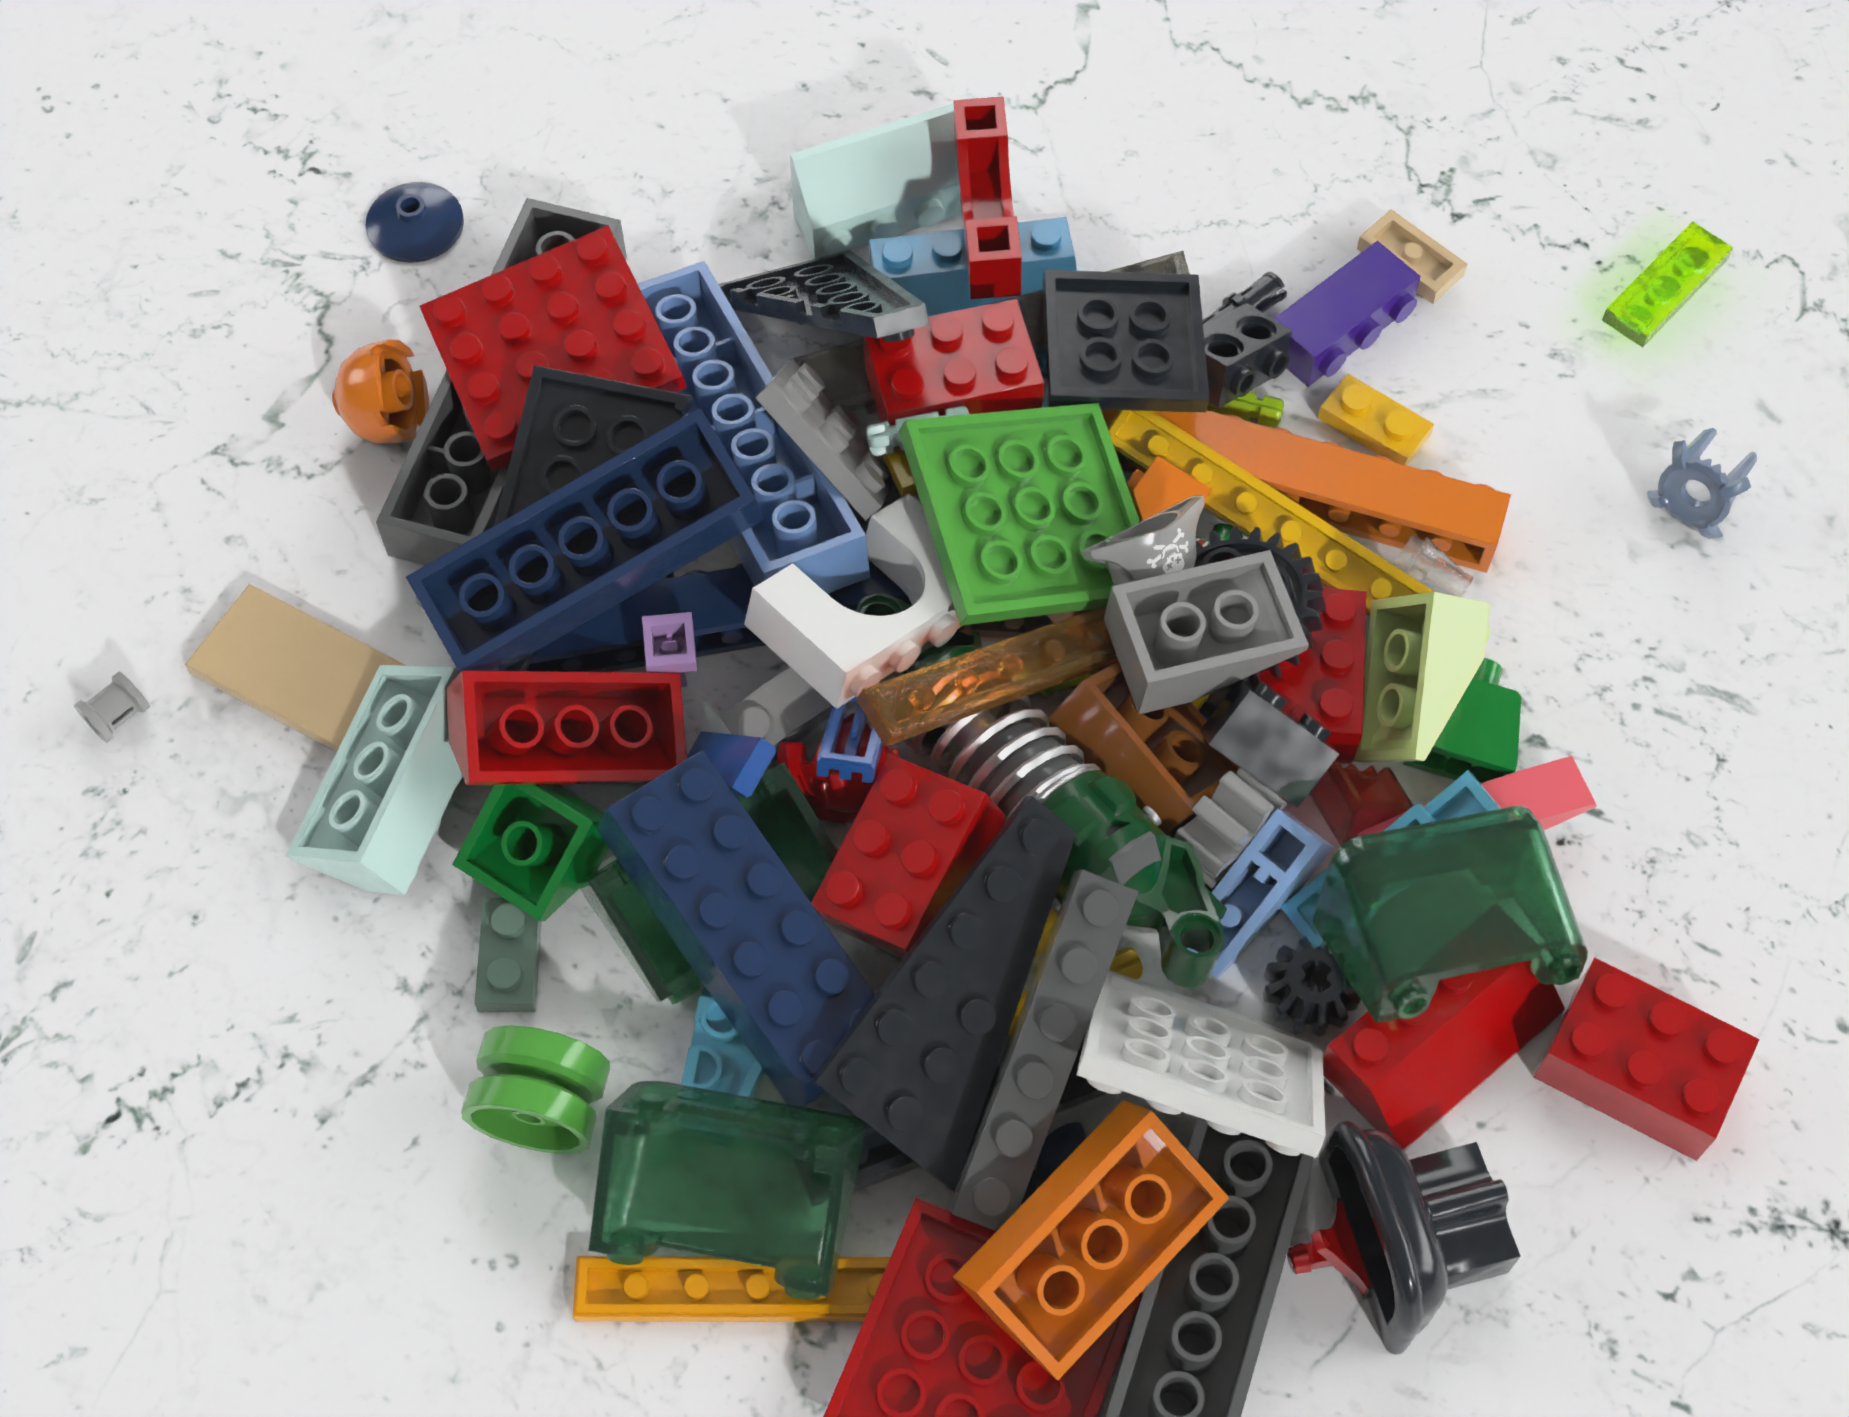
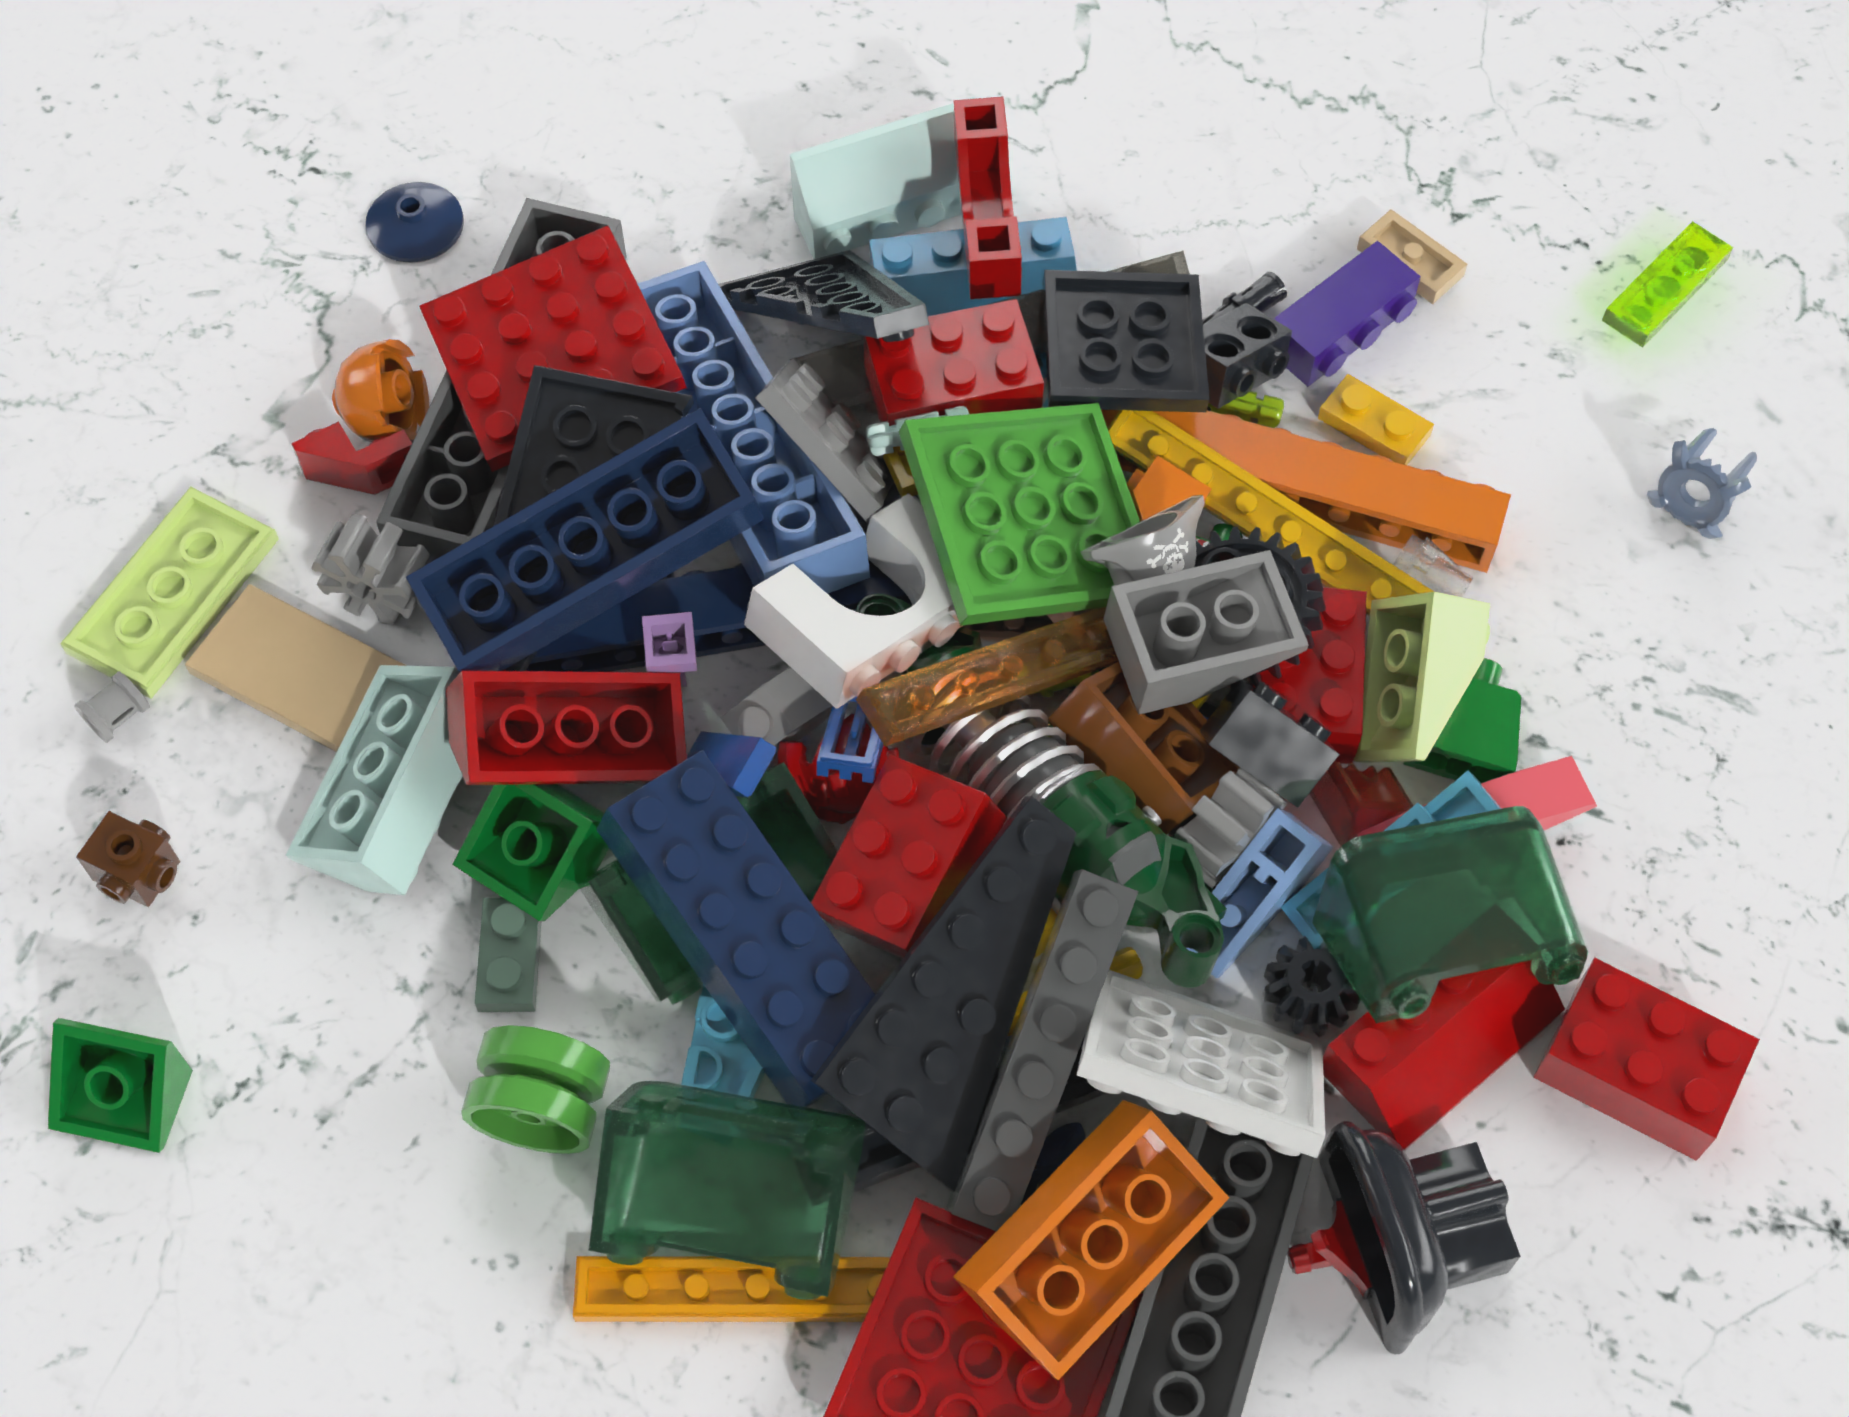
(114, 1085): none -> green slope
(129, 859): none -> reddish brown brick
(170, 591): none -> yellowish green tile
(331, 459): none -> red slope
(369, 568): none -> light grey gear

